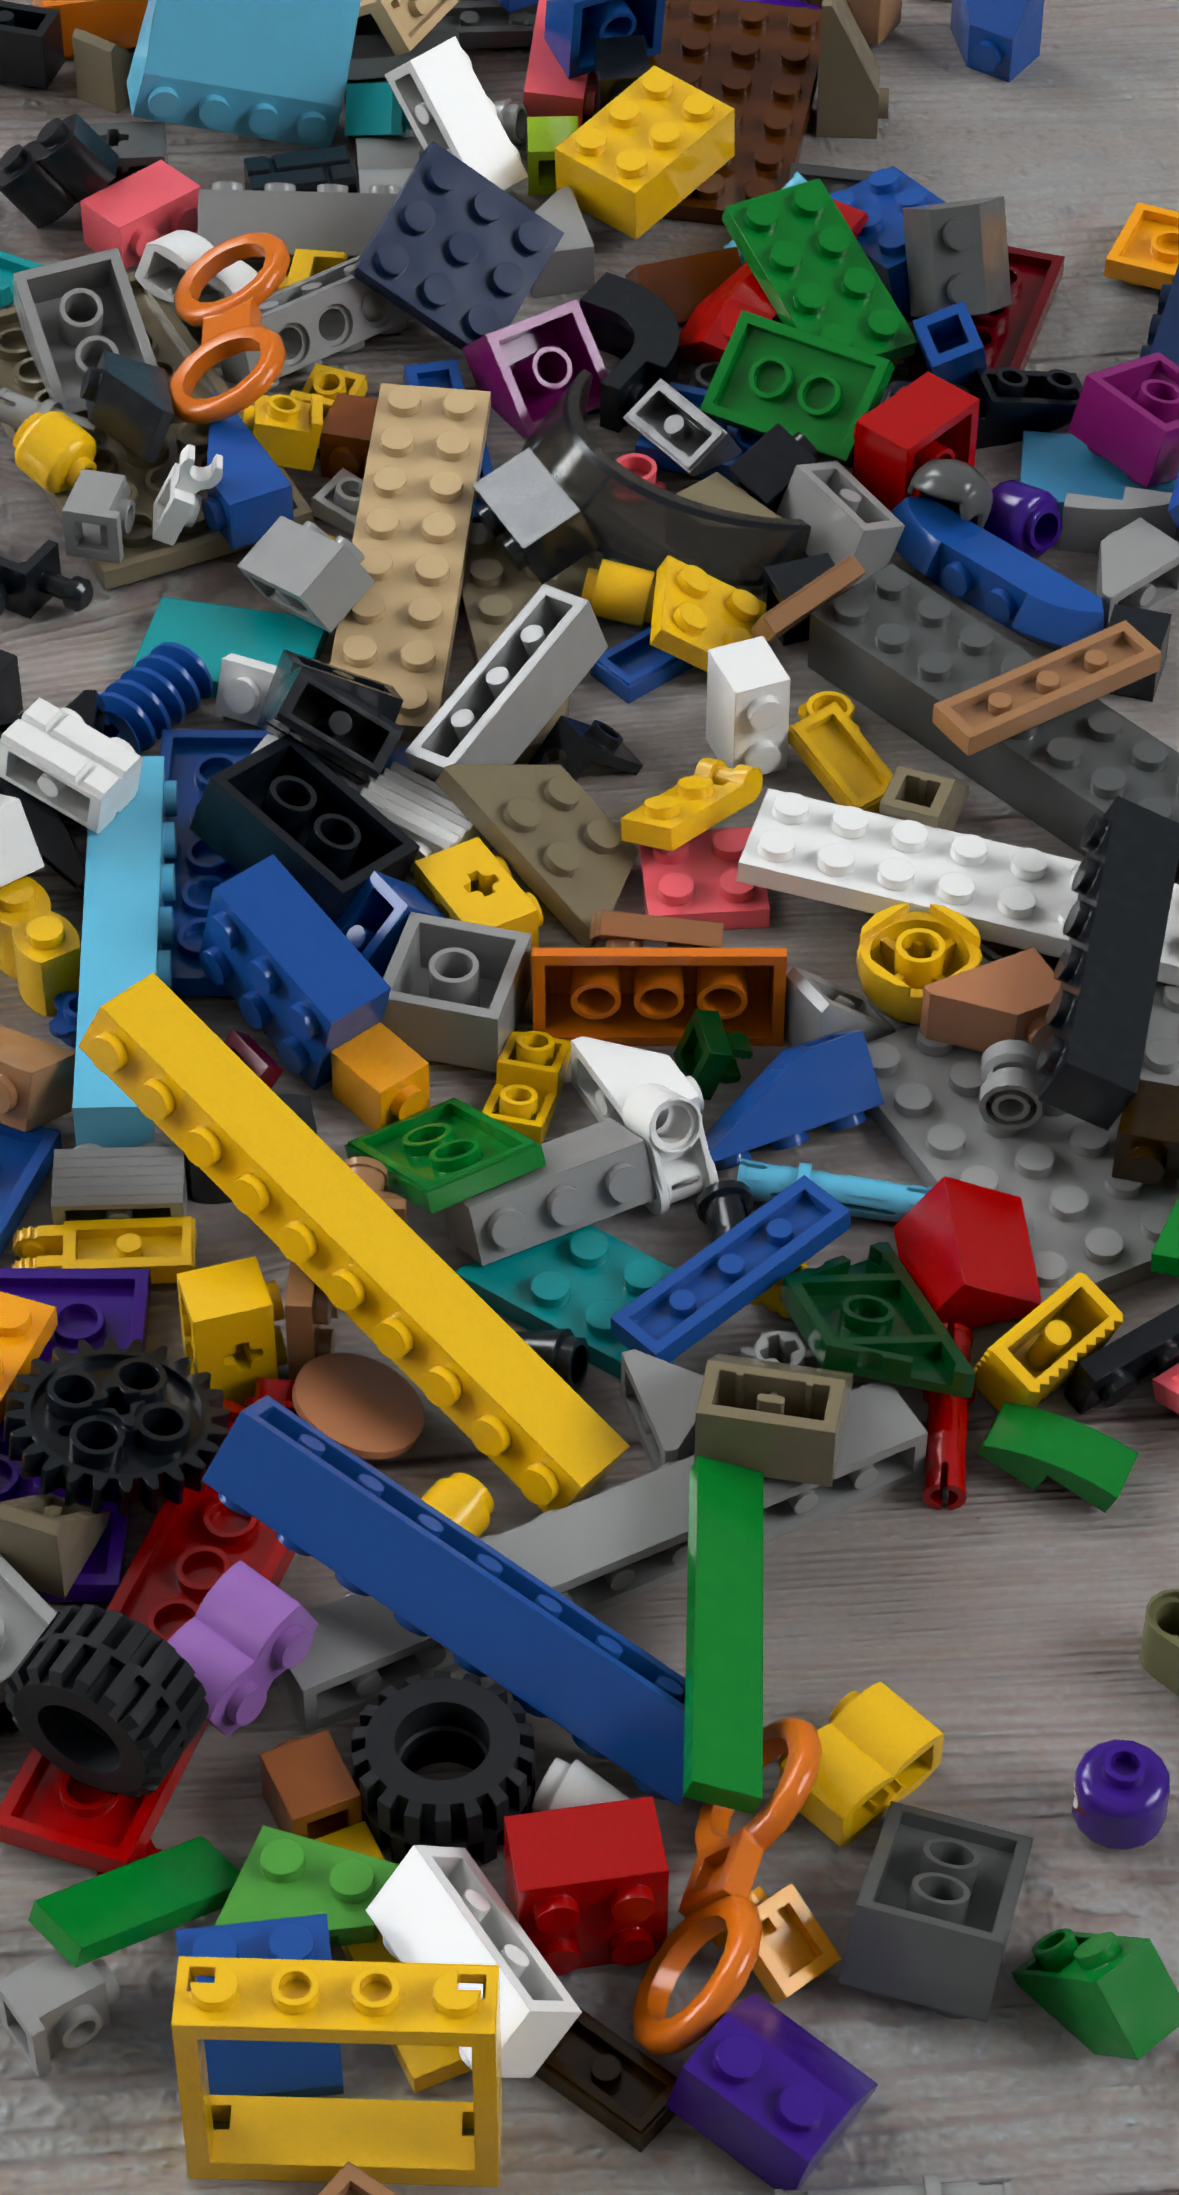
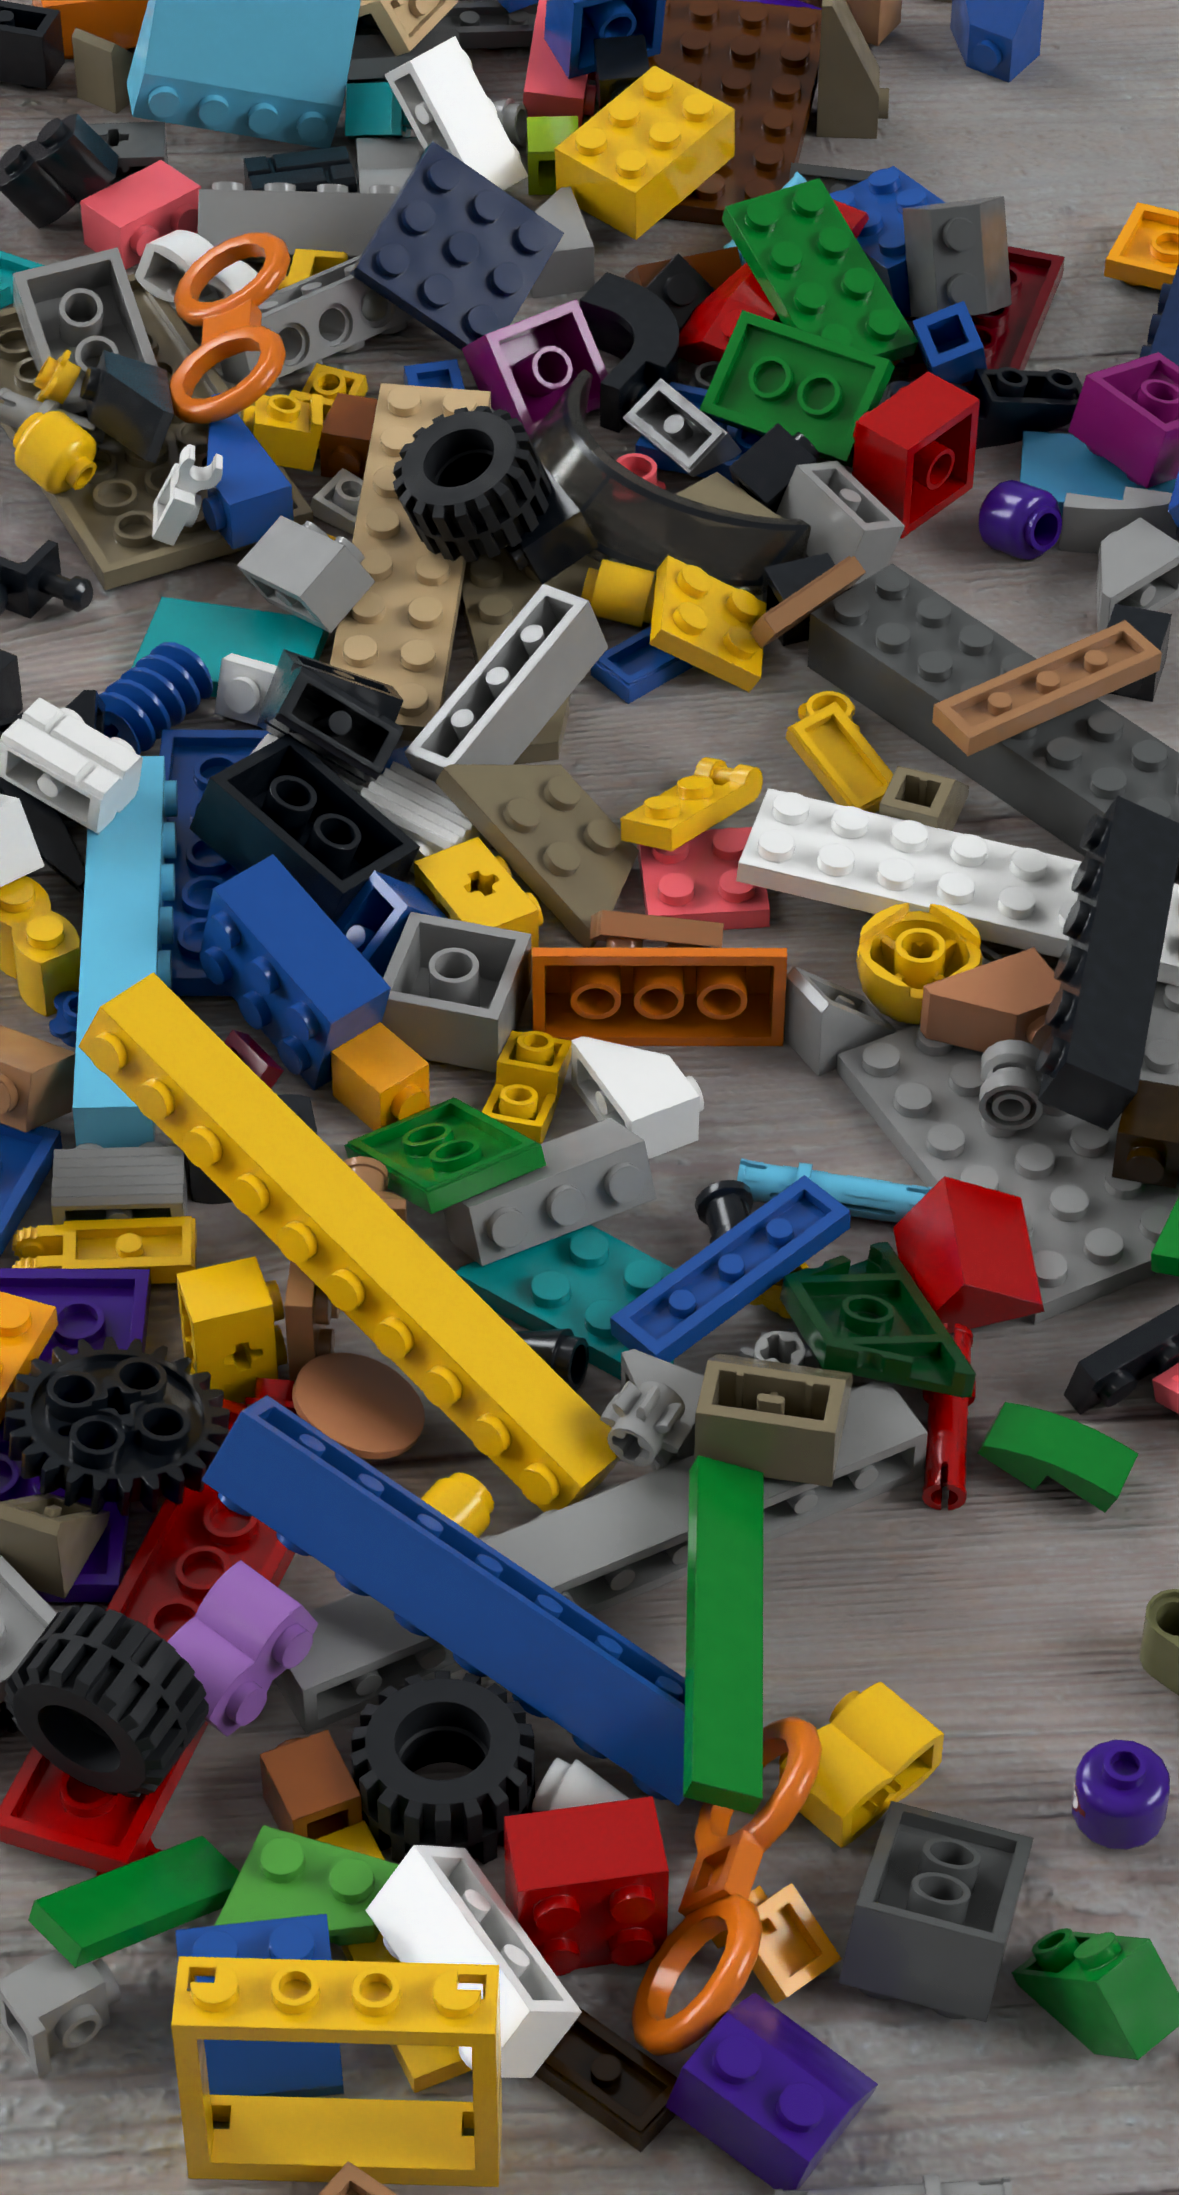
(57, 378): none -> yellow plate
(98, 516): light grey brick -> none
(472, 483): none -> black tyre
(586, 743): black bracket -> none
(646, 1423): none -> light grey gear
(676, 1150): white piece -> none
(680, 288): none -> black plate
(708, 1052): dark green tile -> none
(748, 705): white brick -> none
(800, 1090): blue slope -> none
(956, 487): dark grey hair -> none
(995, 576): blue brick -> none
(1047, 1344): yellow brick -> none

